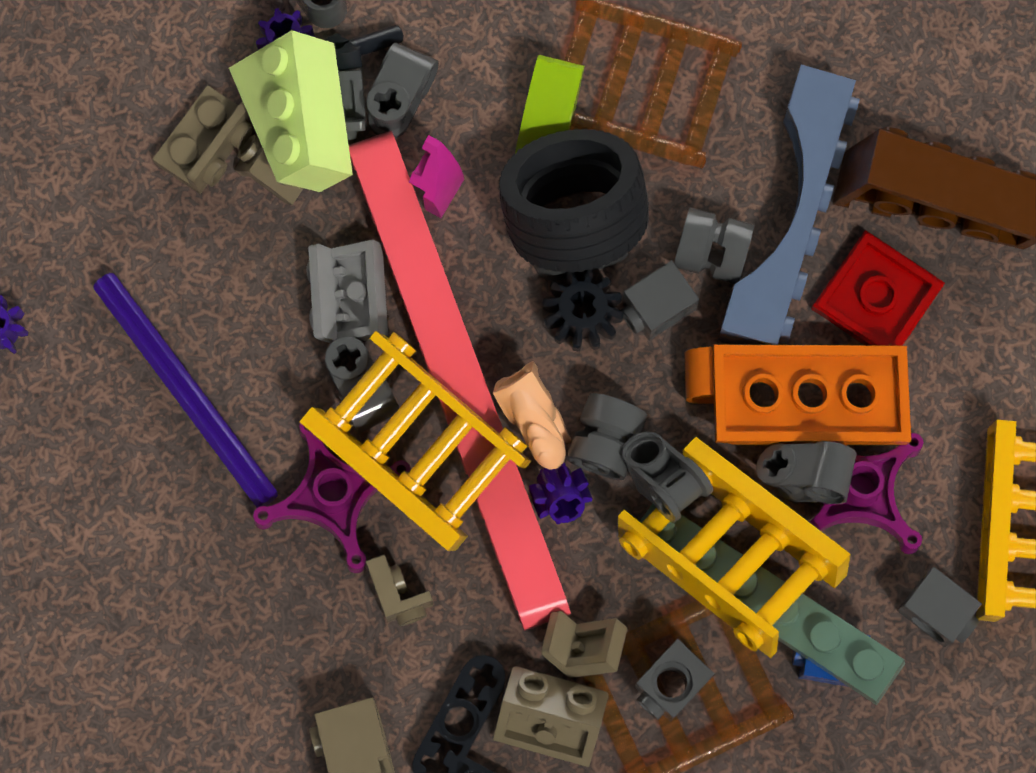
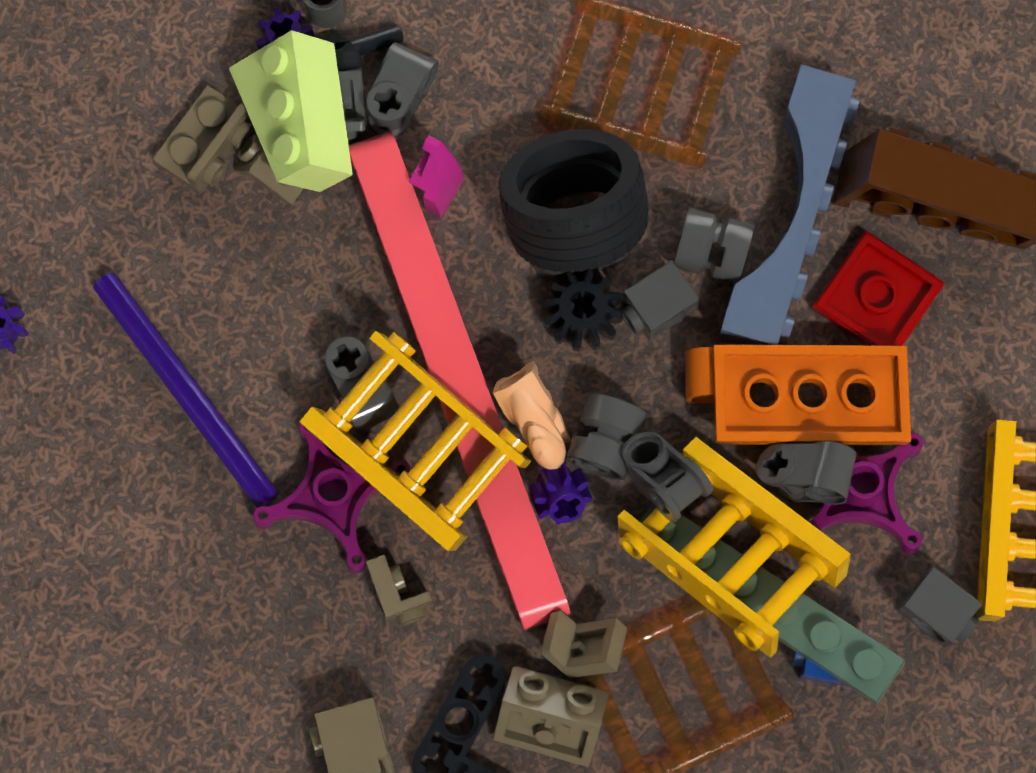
(347, 291): light grey bracket -> none
(550, 99): lime slope -> none
(688, 666): dark grey brick -> none

